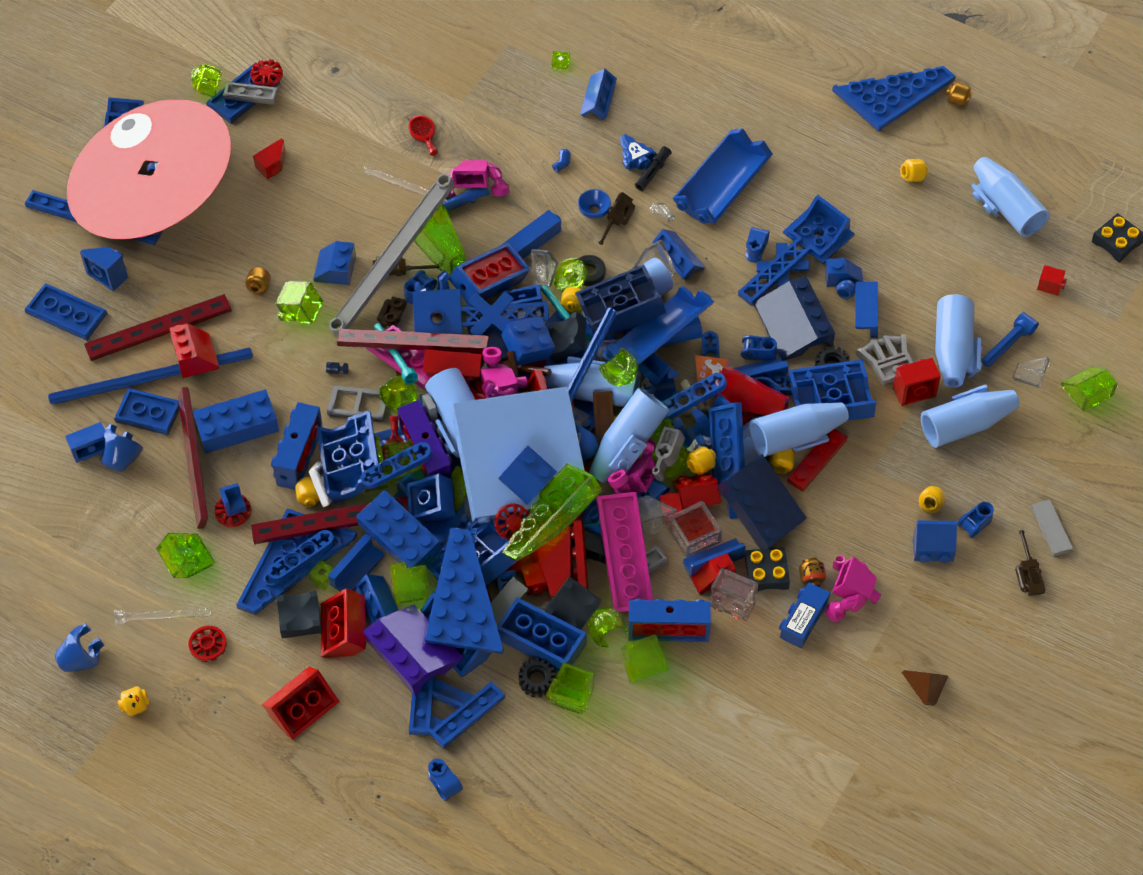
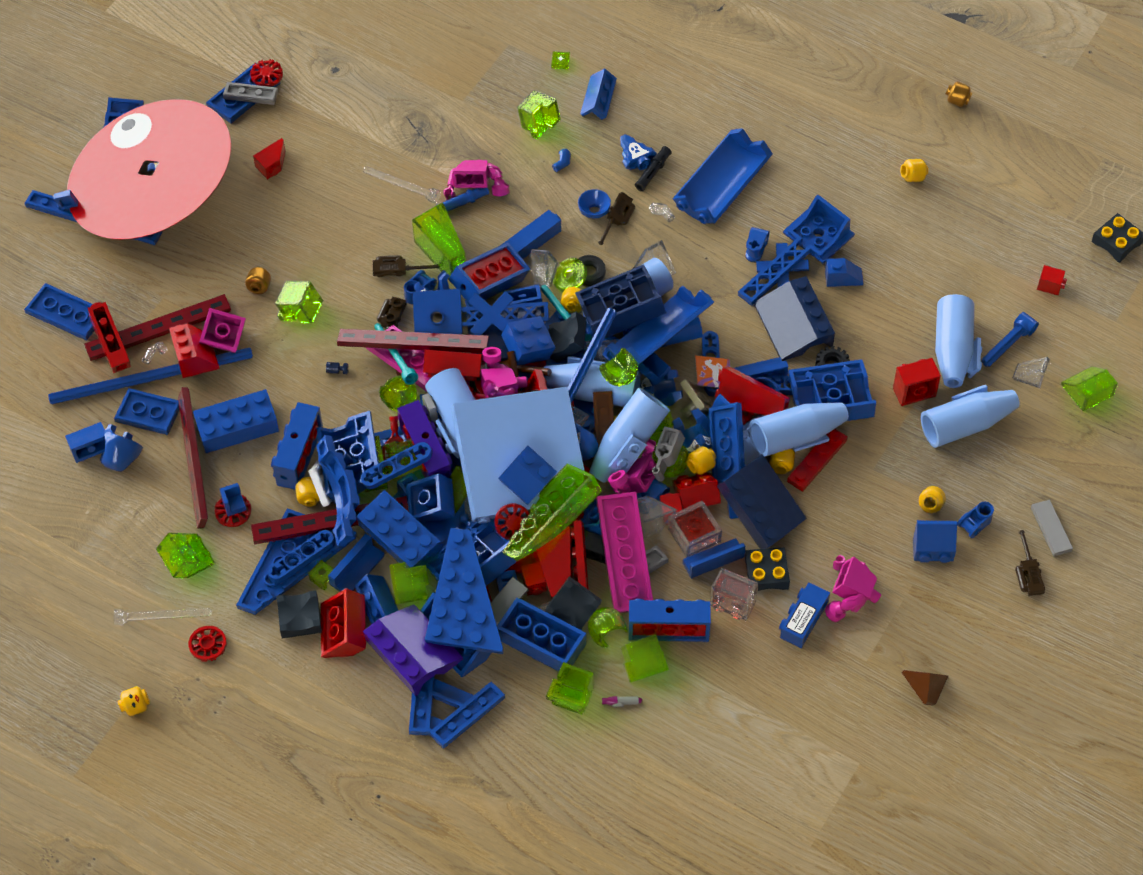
(65, 199): none -> blue tile
(72, 656): blue piece -> none
(105, 266): blue slope -> none
(108, 337): none -> red slope
(152, 350): none -> clear arm
(205, 79): clear neon green piece -> none
(222, 330): none -> dark pink slope
(301, 702): red slope -> none
(335, 263): blue slope -> none
(343, 488): none -> blue piece
(360, 392): light grey window -> none
(392, 254): light grey piece -> none
(426, 139): red piece -> none
(445, 782): blue piece -> none
(532, 667): black tyre -> none
(538, 112): none -> clear neon green plate
(621, 701): none -> light grey piece
(680, 254): blue panel -> none
(694, 399): blue beam -> none
(706, 575): red slope -> none
(760, 348): blue piece -> none
(812, 571): pearl gold head -> none
(845, 289): blue piece -> none
(866, 307): blue panel -> none
(885, 367): light grey plate -> none
(890, 98): blue wing -> none
(1006, 193): light blue piece -> none

